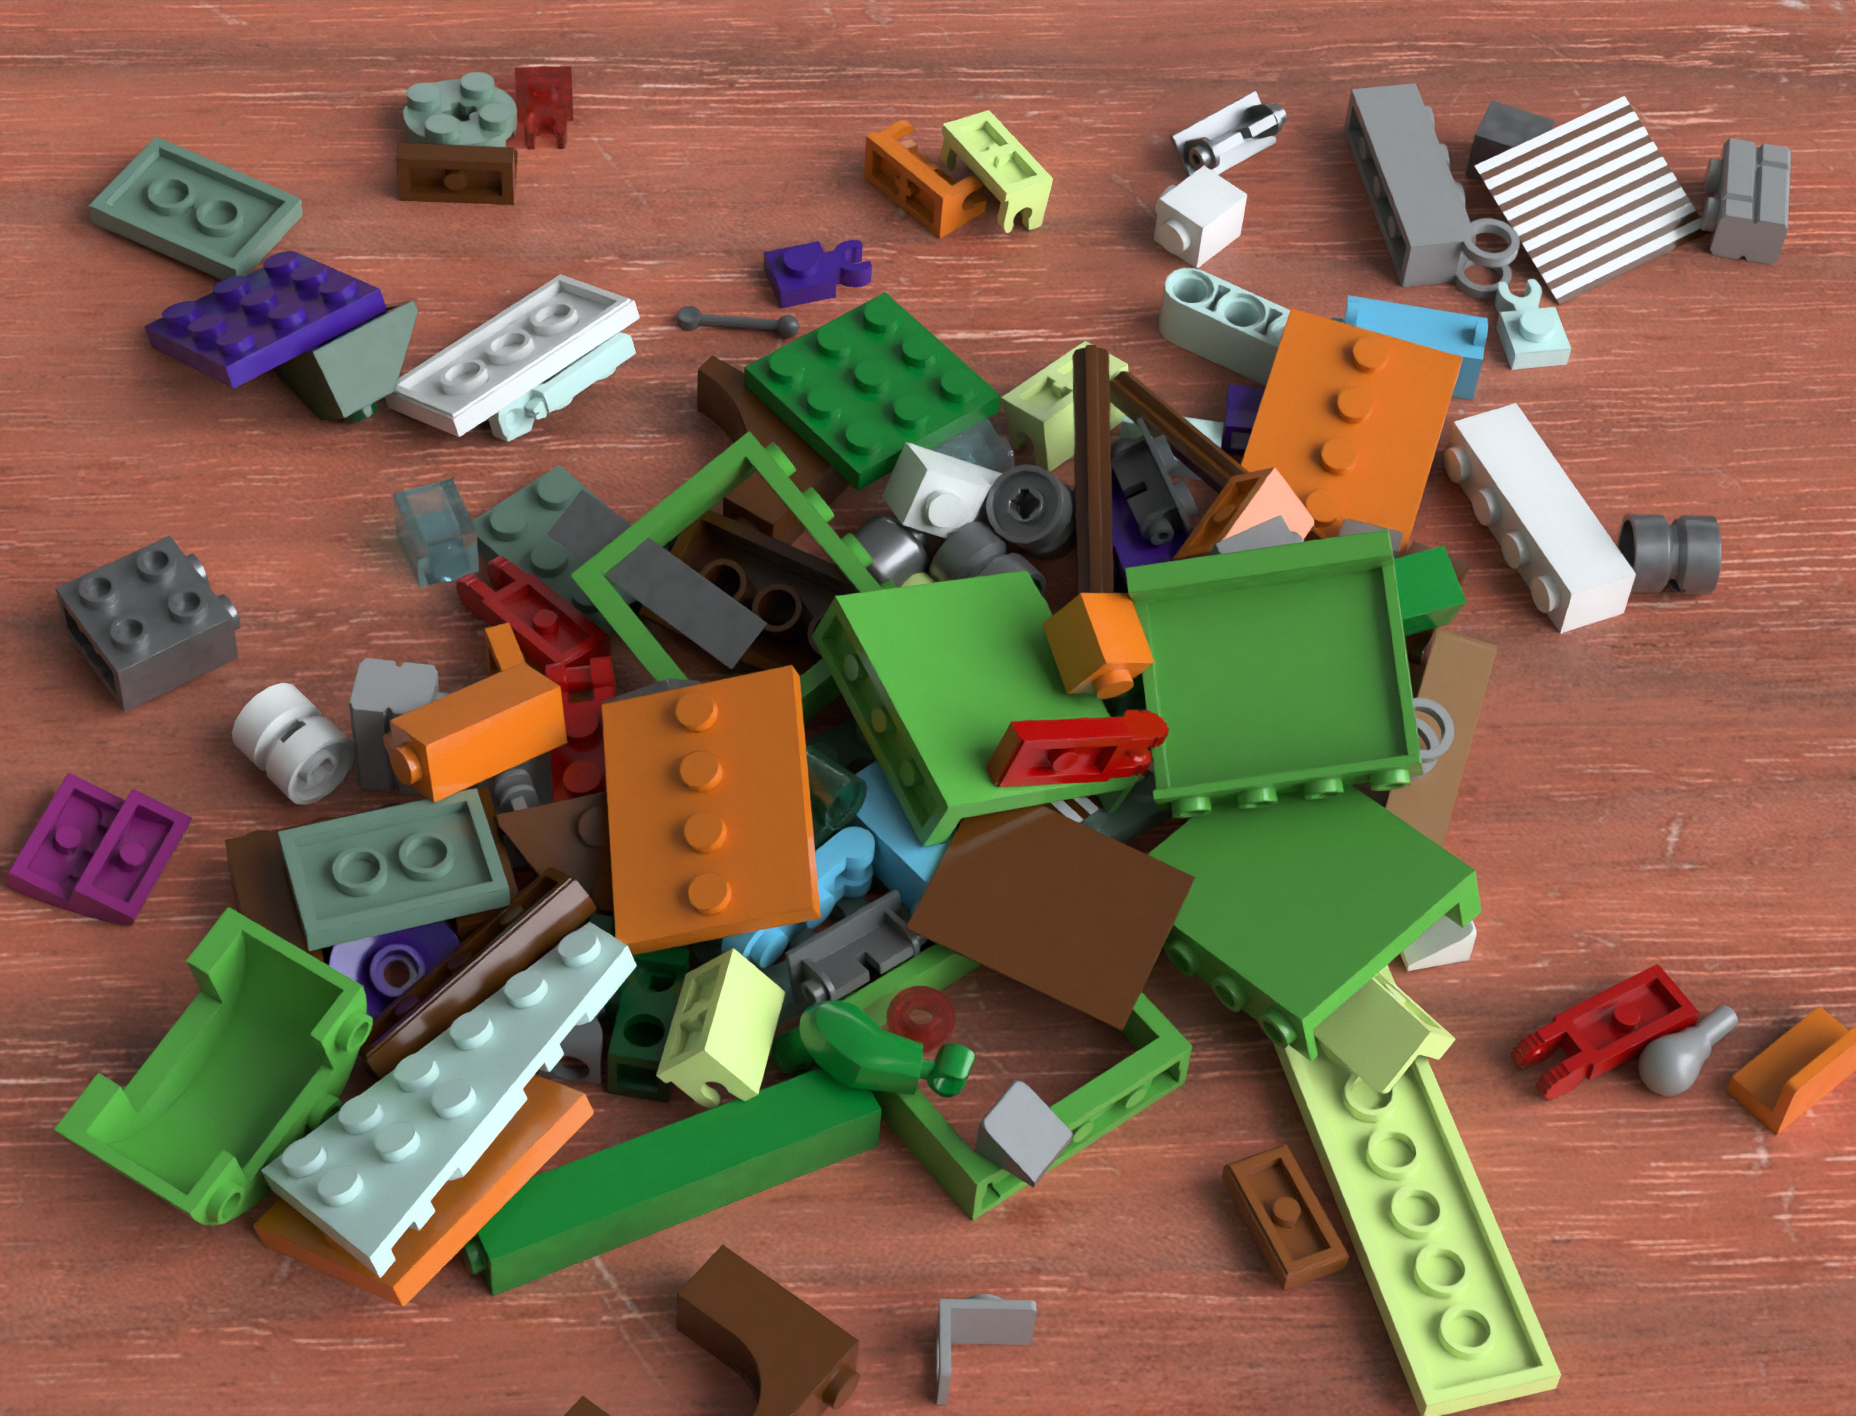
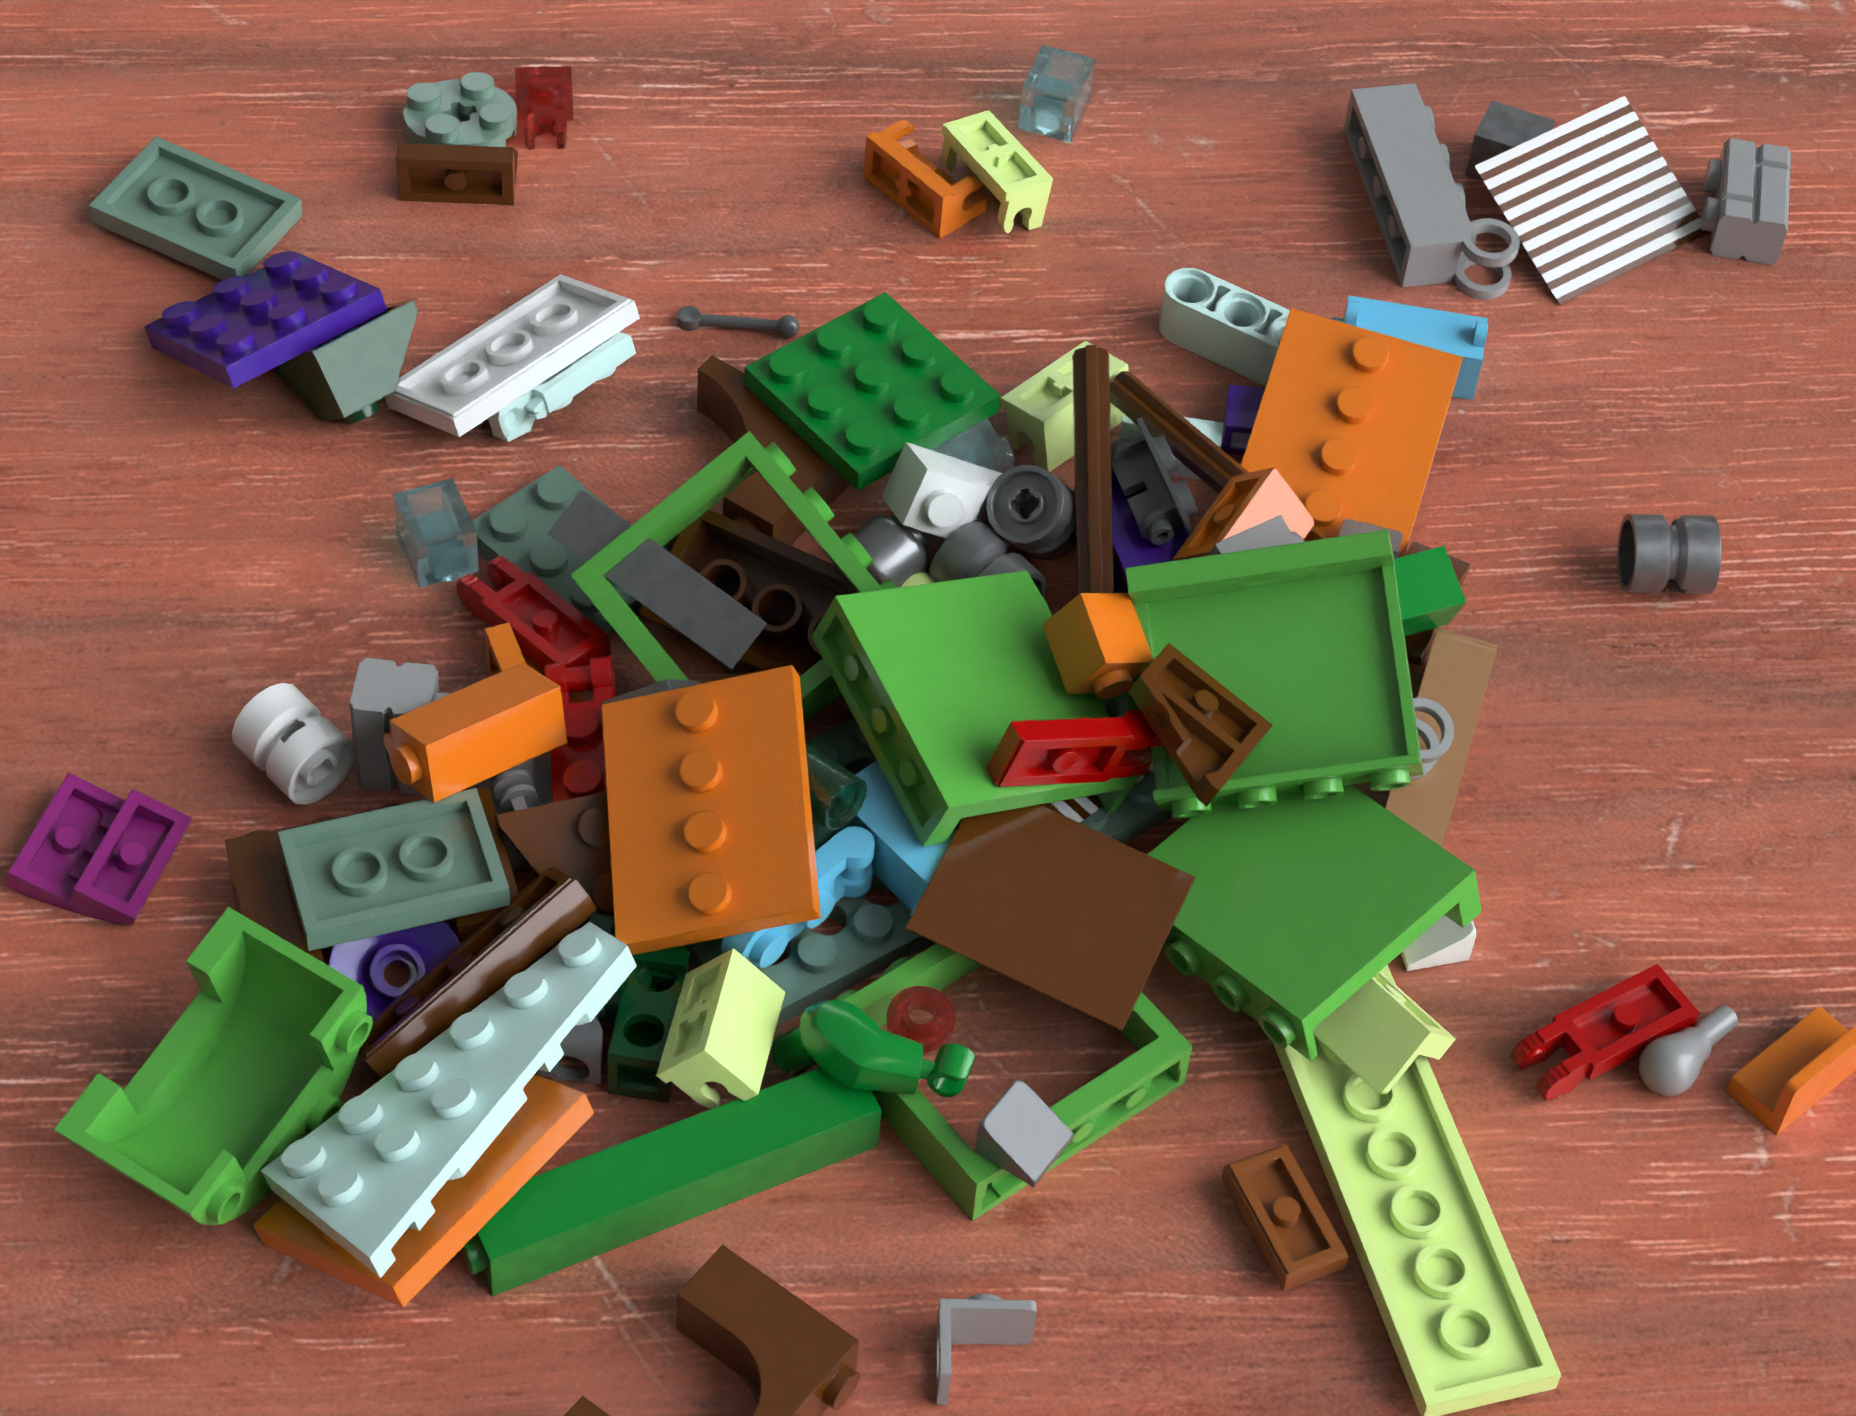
(149, 622): flat silver brick -> none
(810, 275): dark purple plate -> none
(836, 957): dark grey hinge -> none
(1056, 93): none -> clear light blue brick
(1197, 721): none -> reddish brown wing
(1199, 216): white brick -> none
(1229, 135): hinge -> none
(1530, 333): light aqua plate -> none
(1538, 518): white brick -> none

